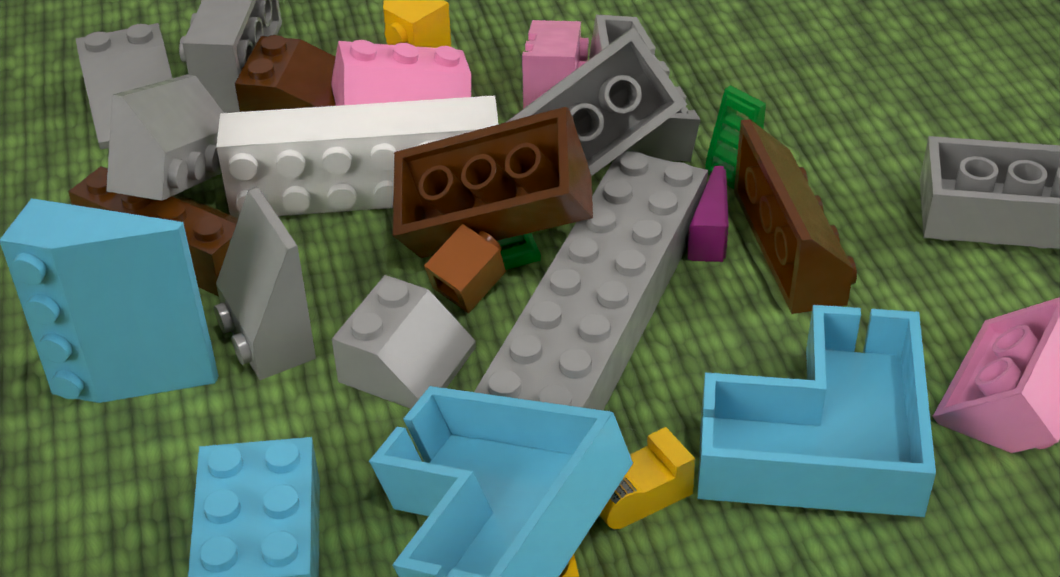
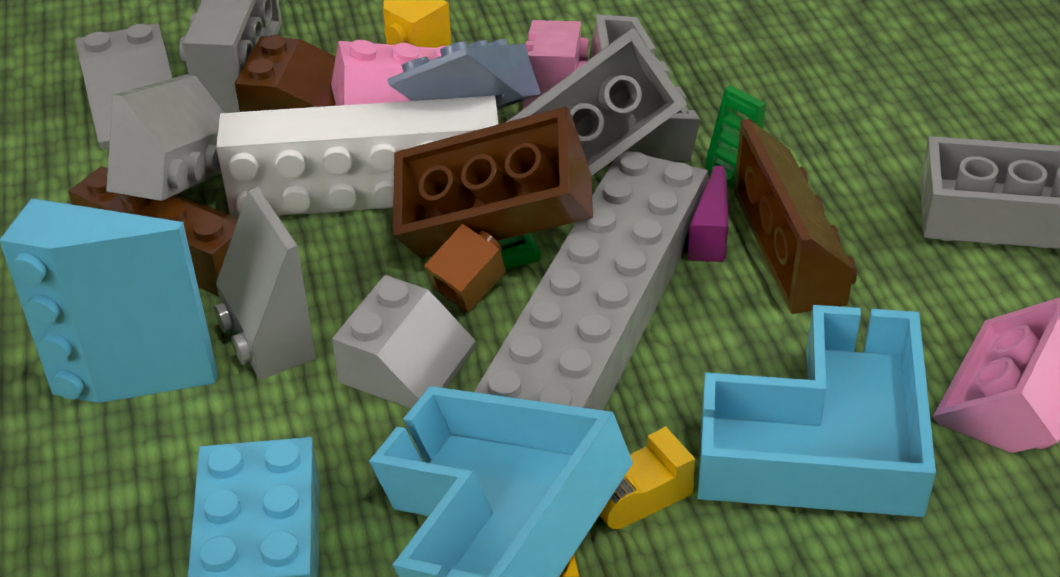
(471, 72): none -> sand blue slope

